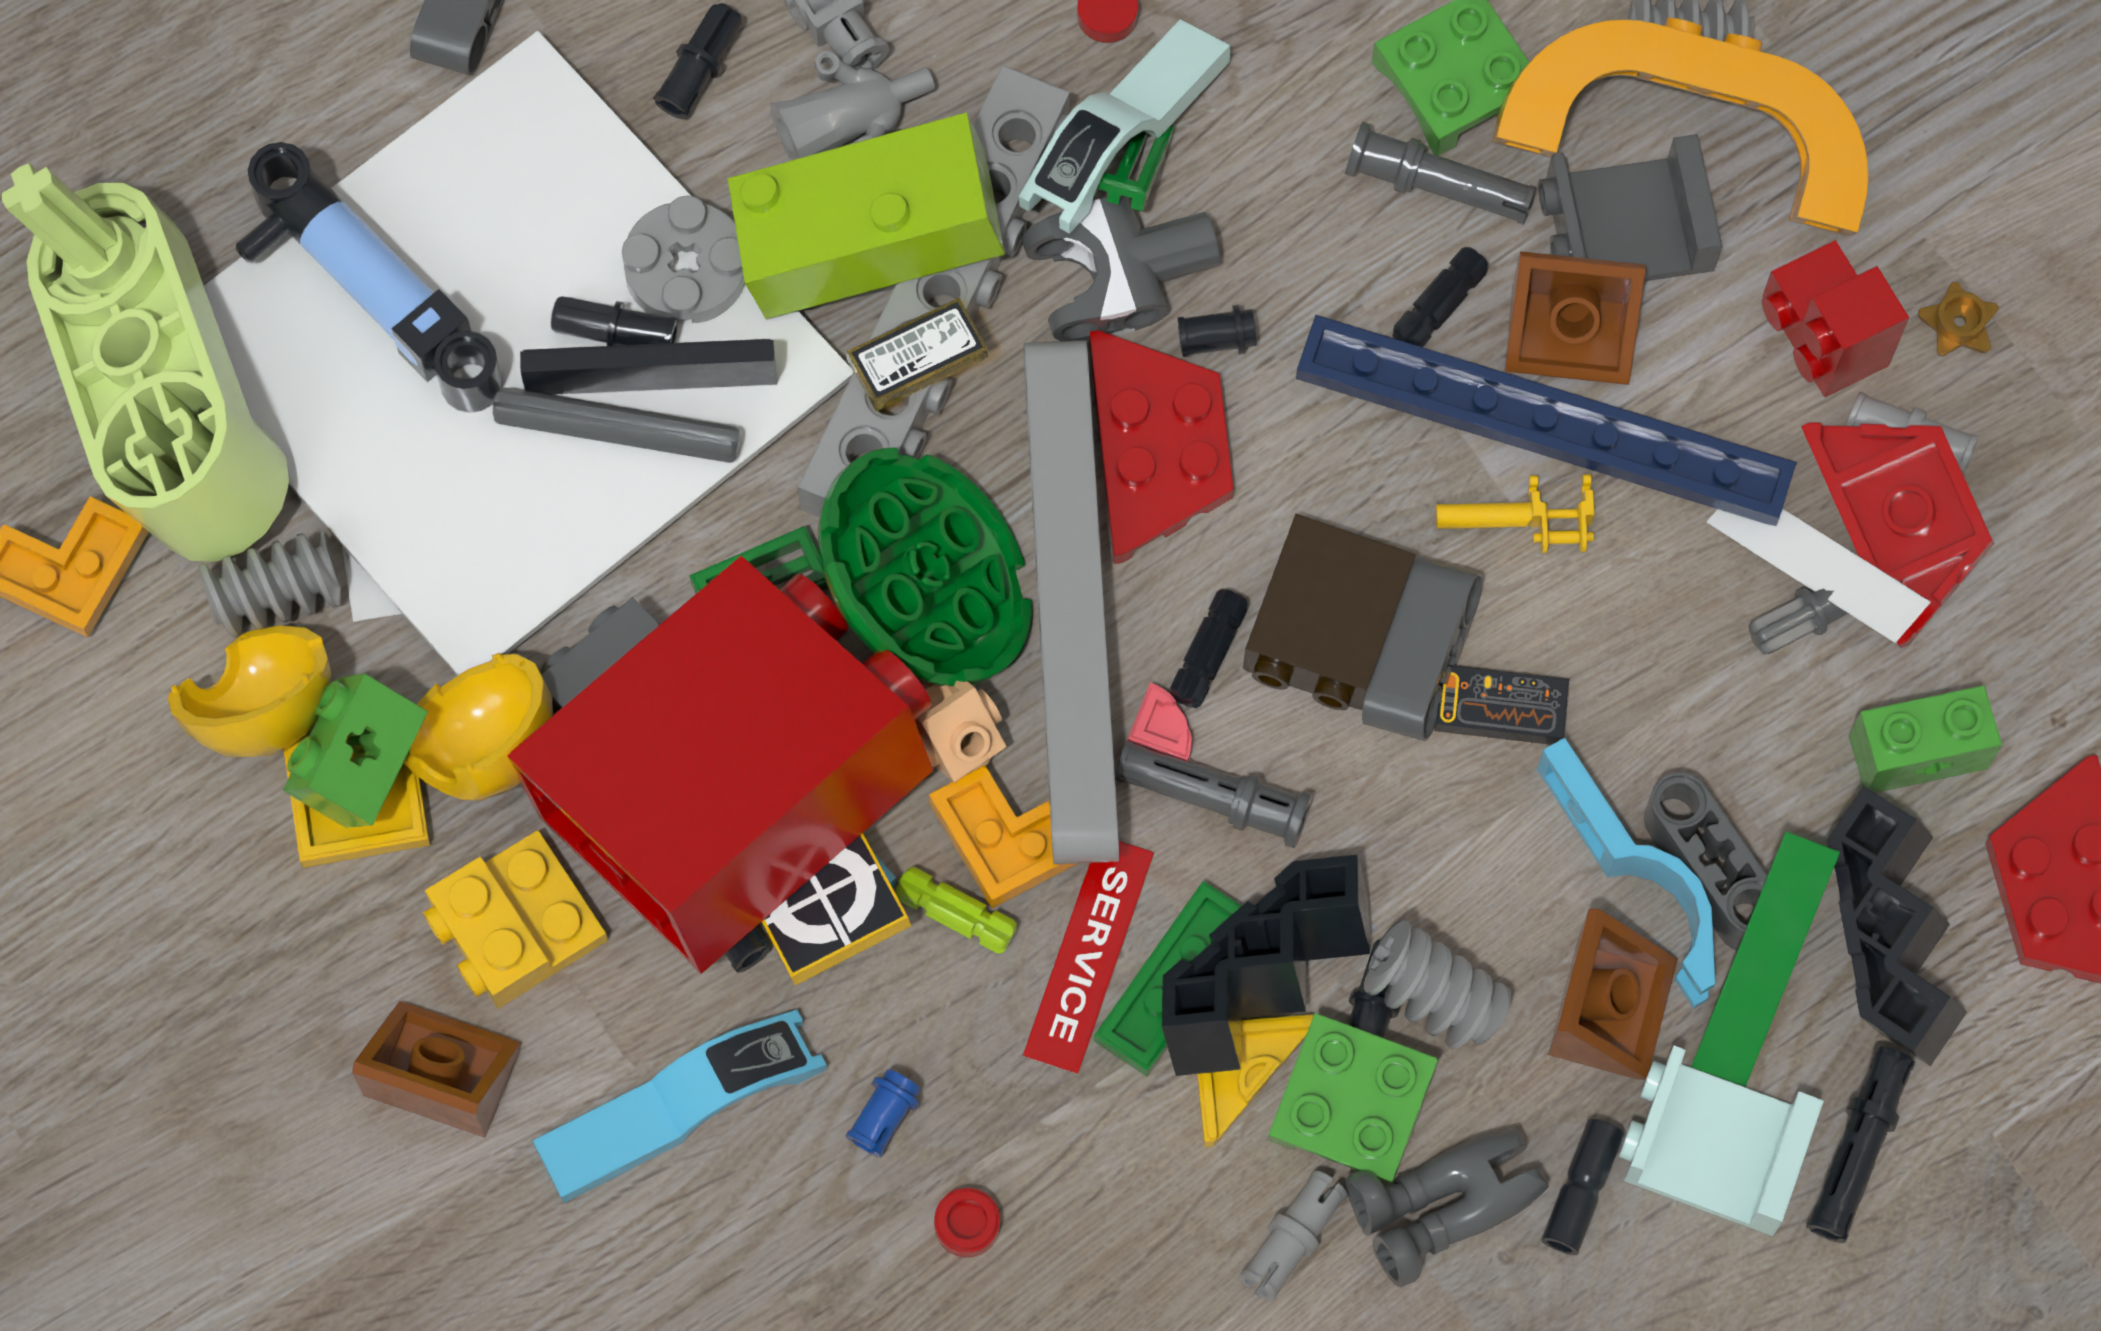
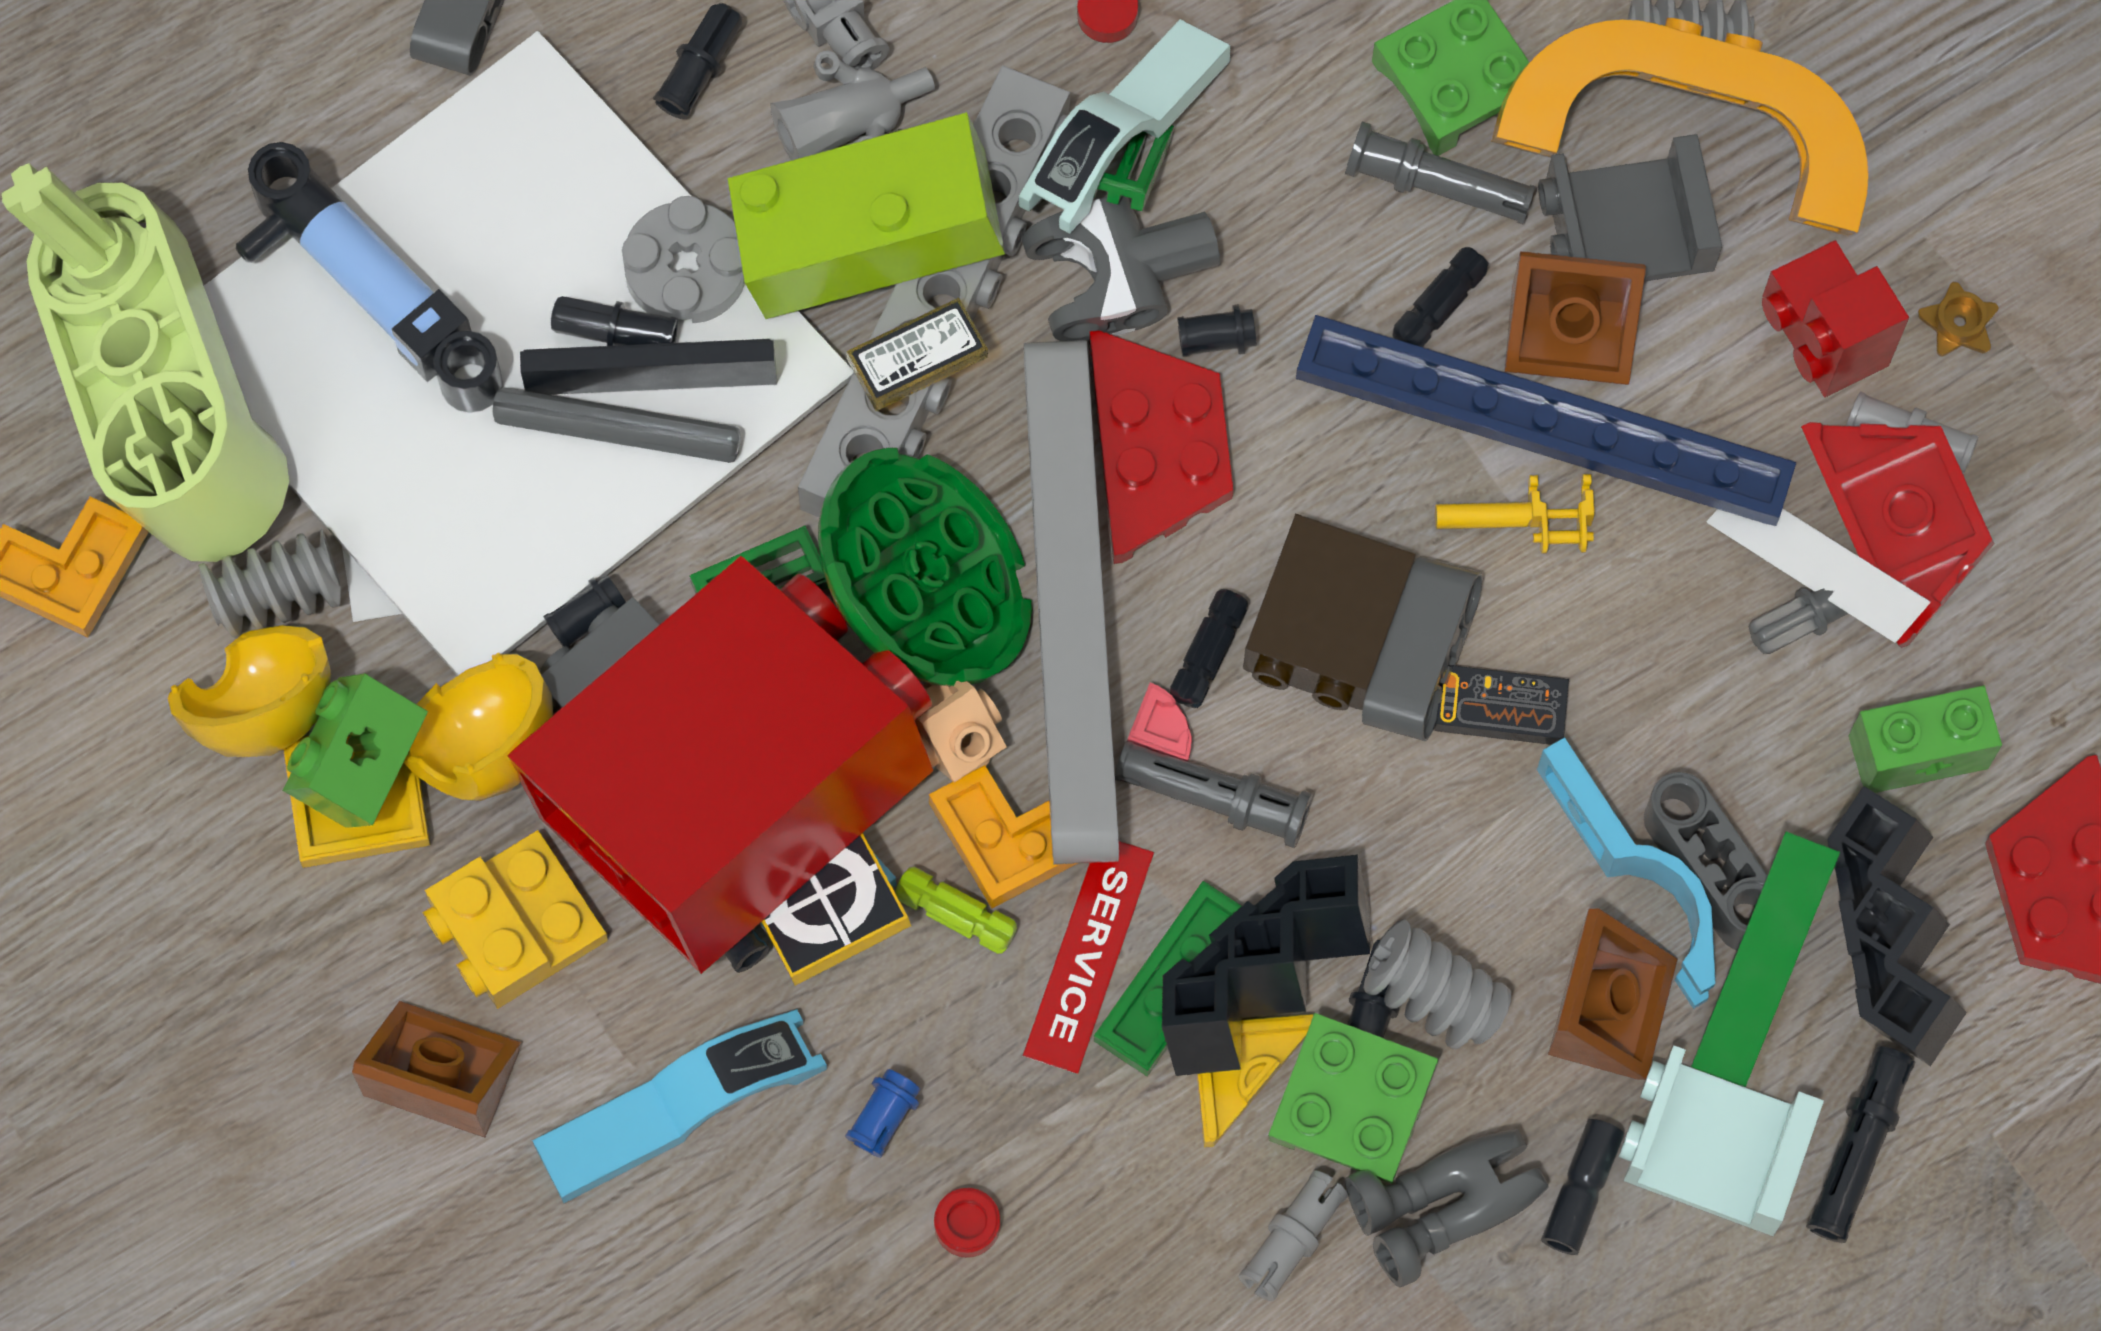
(574, 617): none -> black pin

